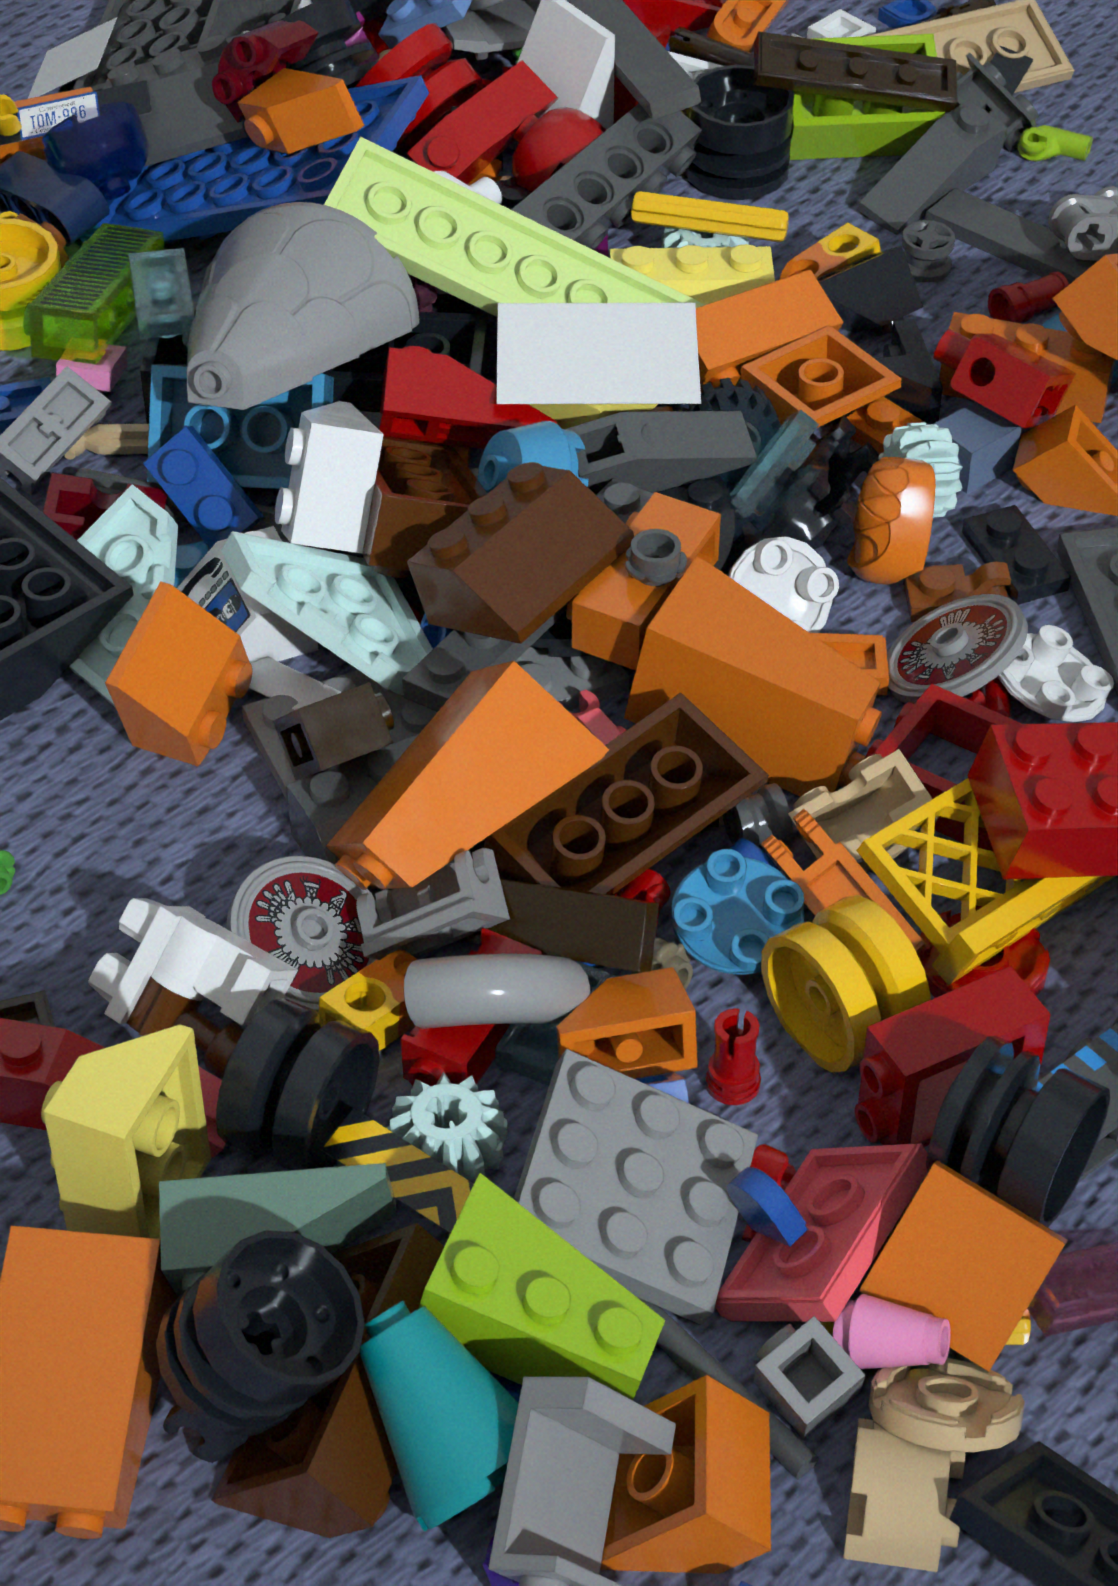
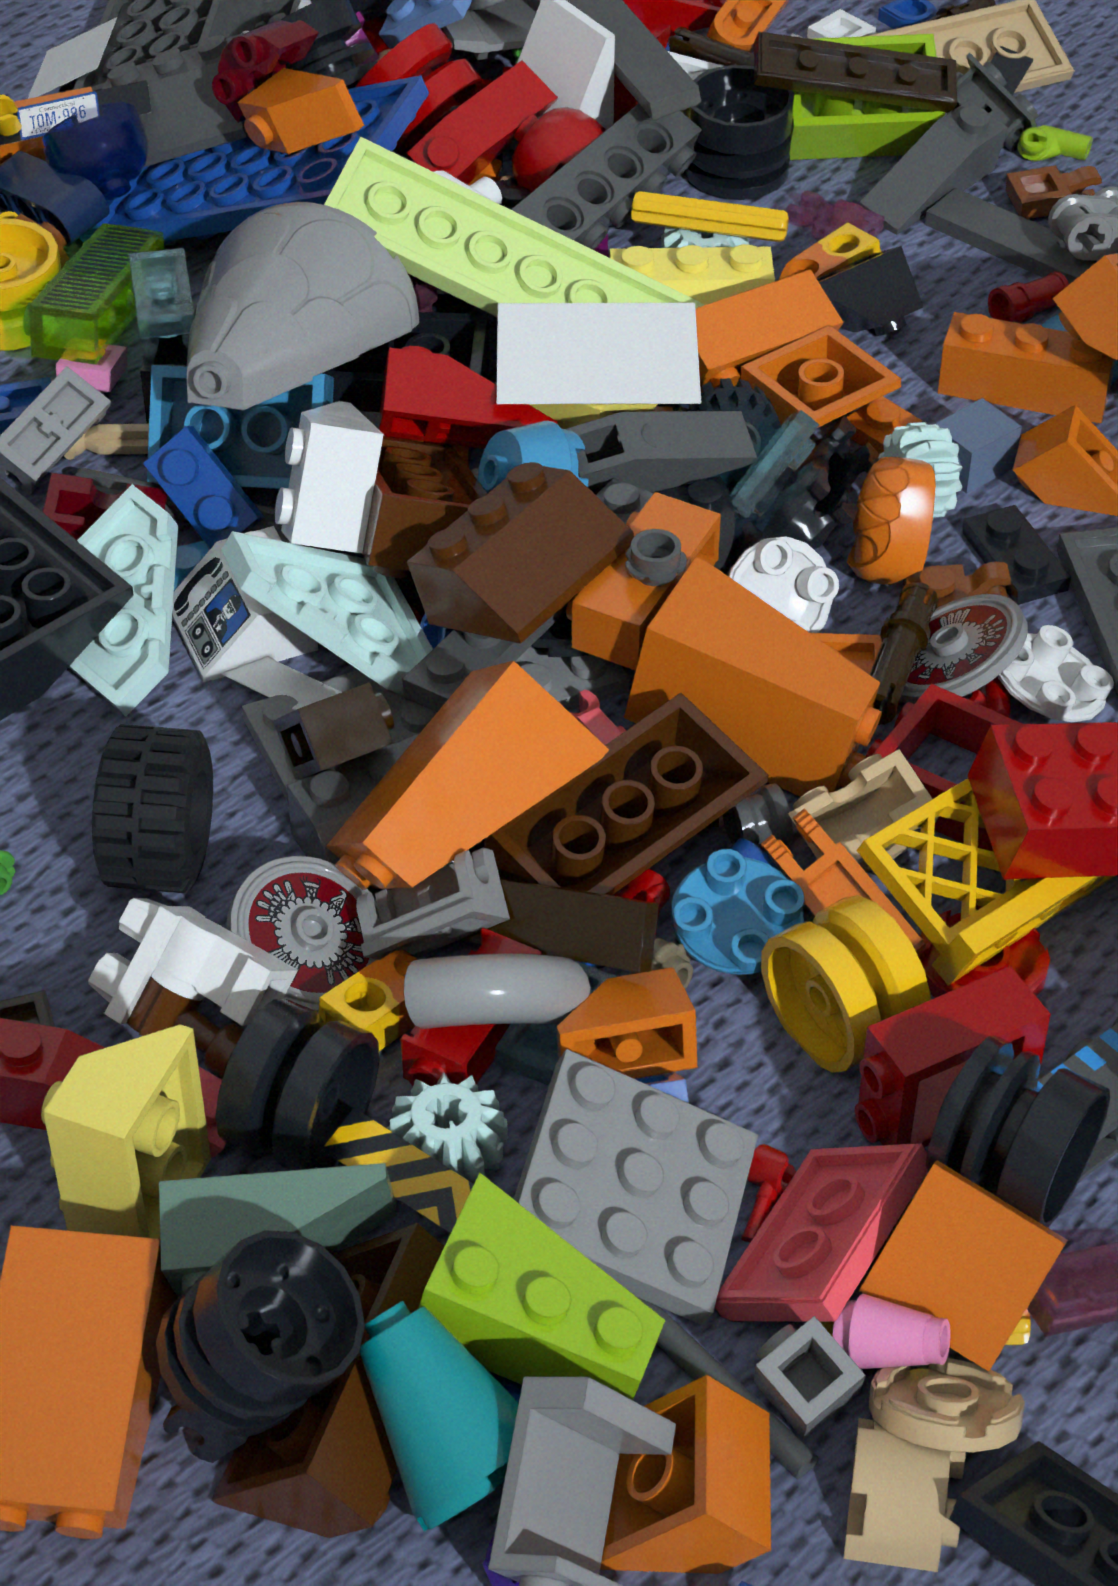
(152, 808): none -> black tyre
(178, 678): orange slope -> none
(734, 1064): red pin -> none
(766, 1206): blue tile -> none
(828, 218): none -> clear pink plate
(902, 640): none -> dark brown pin
(911, 361): black slope -> none
(928, 250): dark grey wheel -> none
(1024, 386): red torso -> none
(1038, 189): none -> dark orange plate

